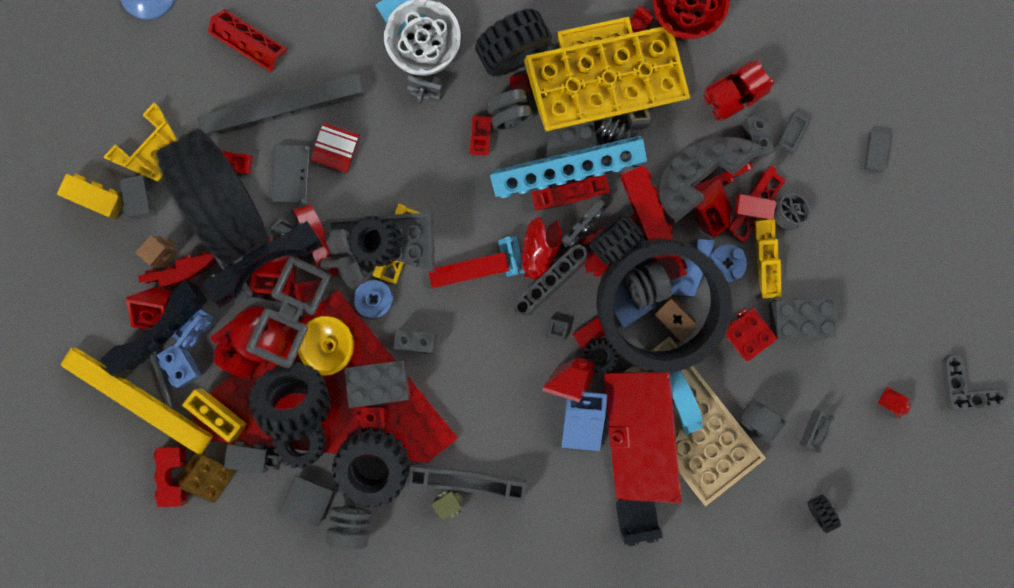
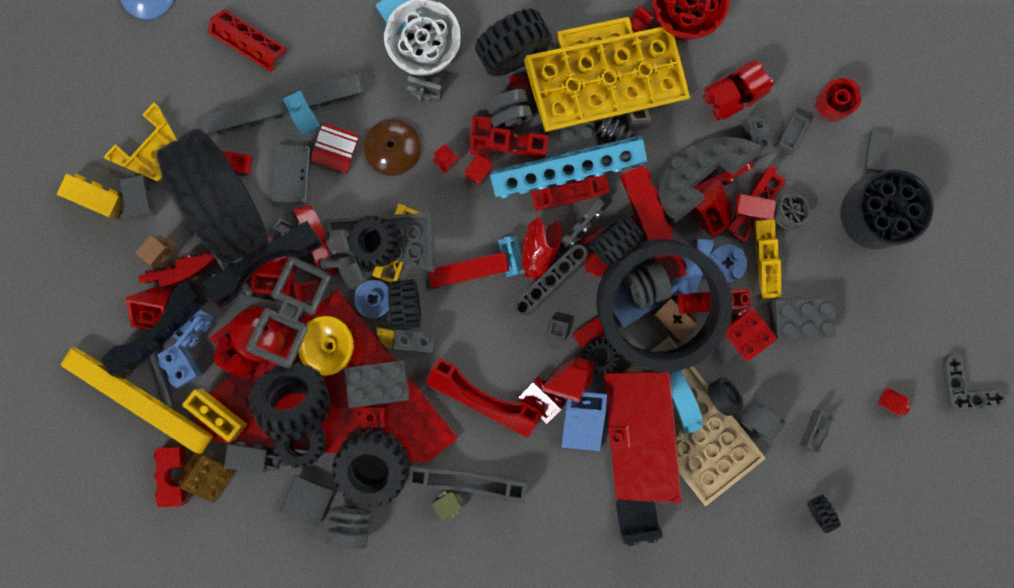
(302, 114): none -> medium azure brick
(386, 336): none -> yellow tile
(401, 156): none -> reddish brown dish
(404, 304): none -> black tyre
(445, 158): none -> red brick
(479, 169): none -> red brick
(516, 416): none -> red arch
(524, 145): none -> red arch
(541, 400): none -> bracket
(700, 301): none -> red slope
(725, 396): none -> black tyre
(849, 99): none -> red brick
(913, 204): none -> black wheel

